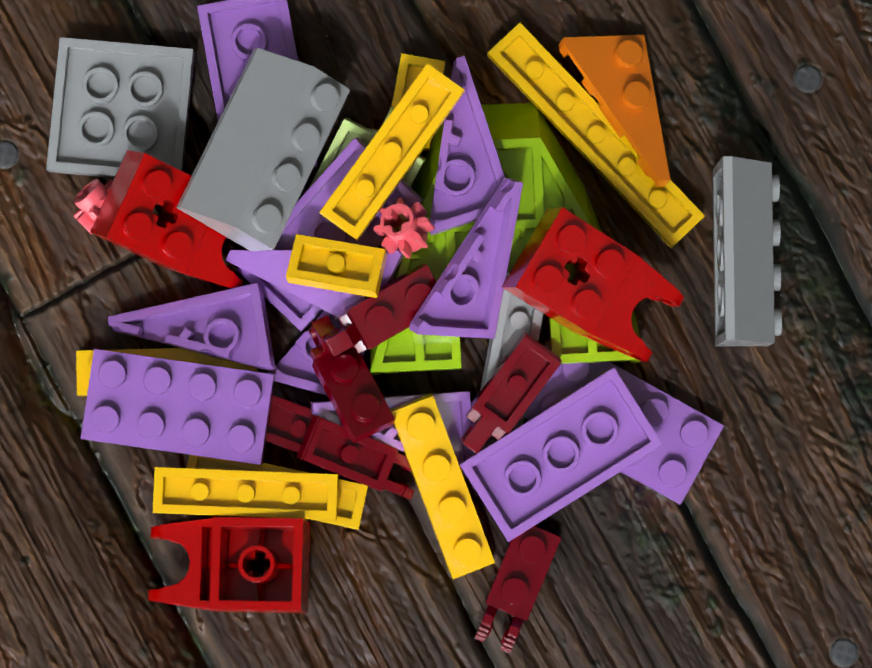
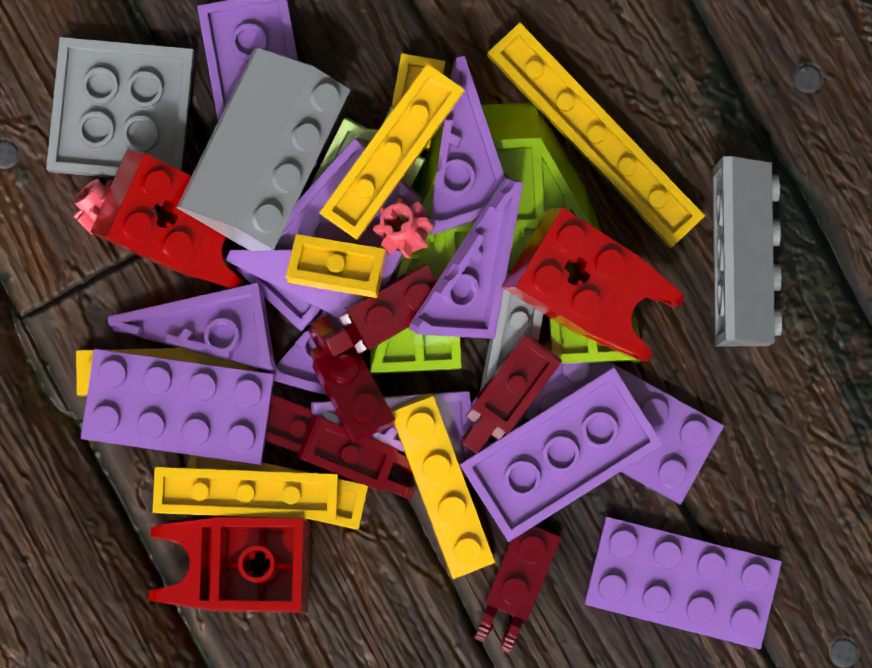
(621, 80): orange wing -> none
(682, 582): none -> medium lavender plate

